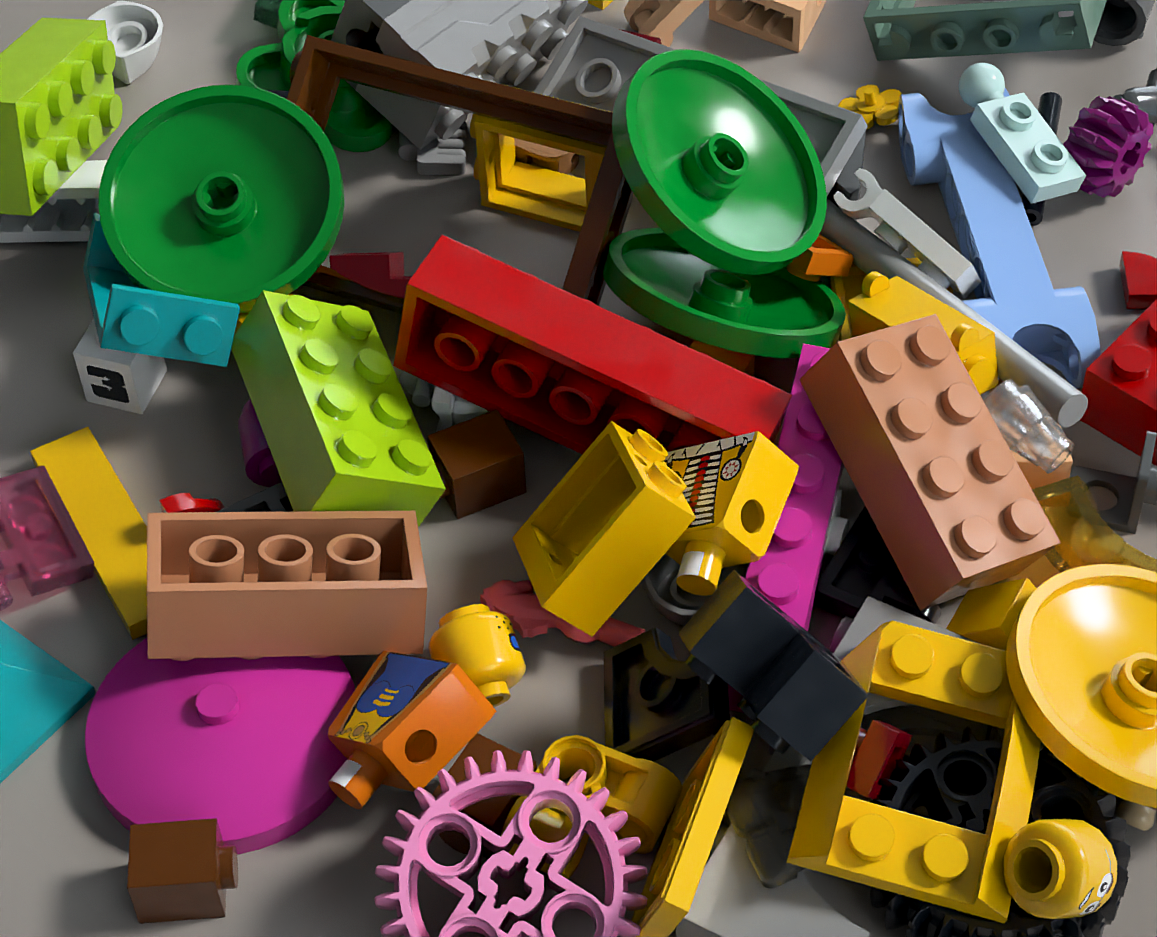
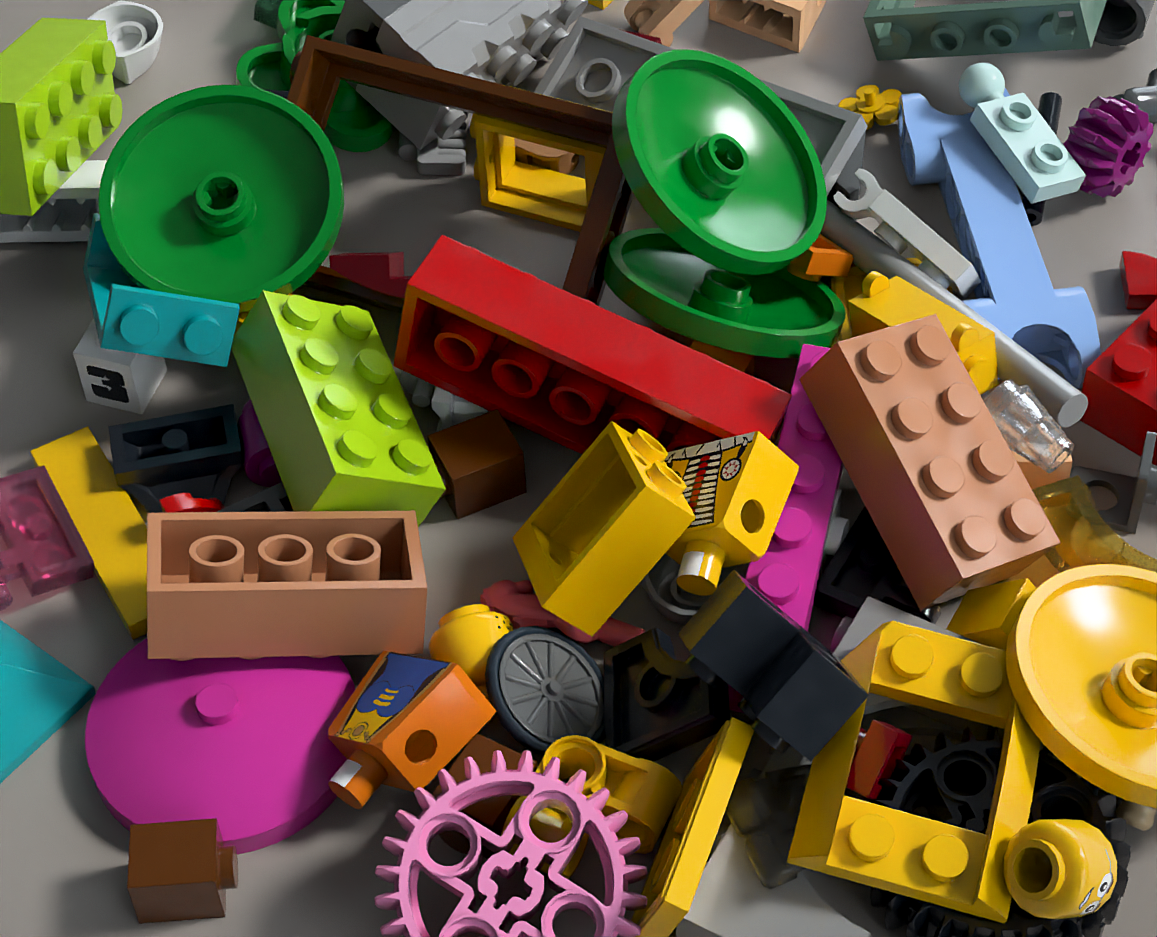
(177, 455): none -> black slope
(545, 688): none -> dark grey wheel

